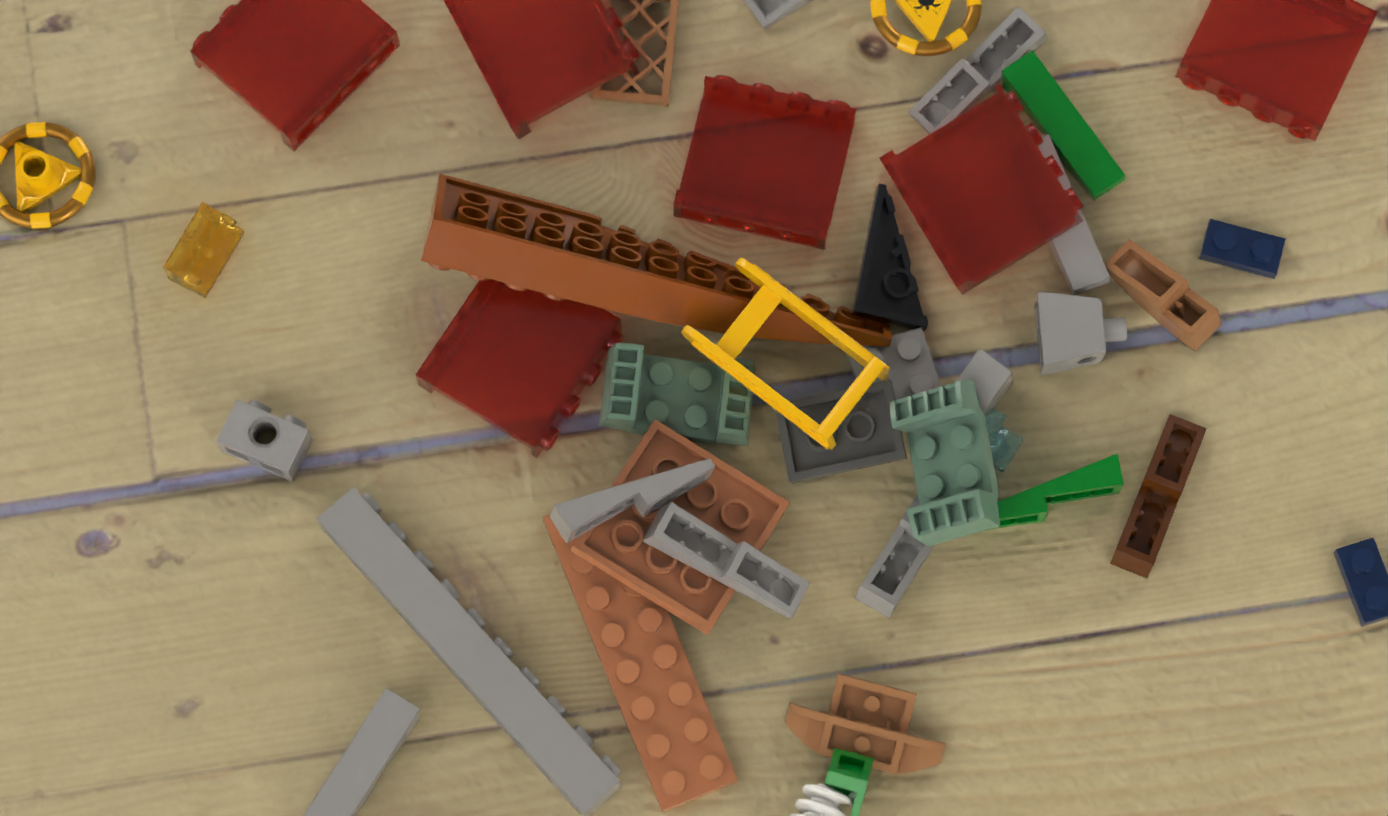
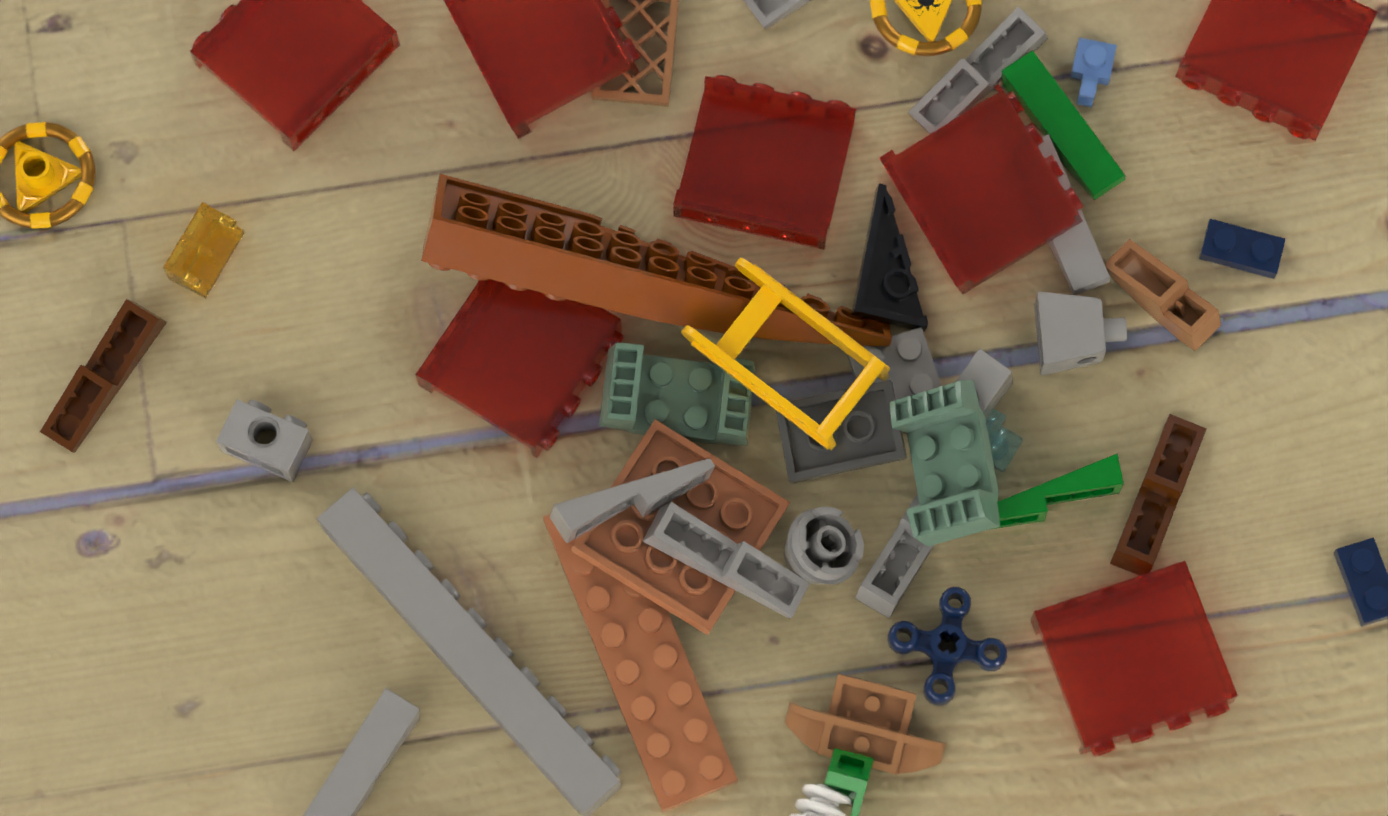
(103, 375): none -> reddish brown slope
(823, 546): none -> light grey cone
(943, 662): none -> dark blue gear
(1092, 65): none -> medium blue plate
(1135, 658): none -> clear red panel

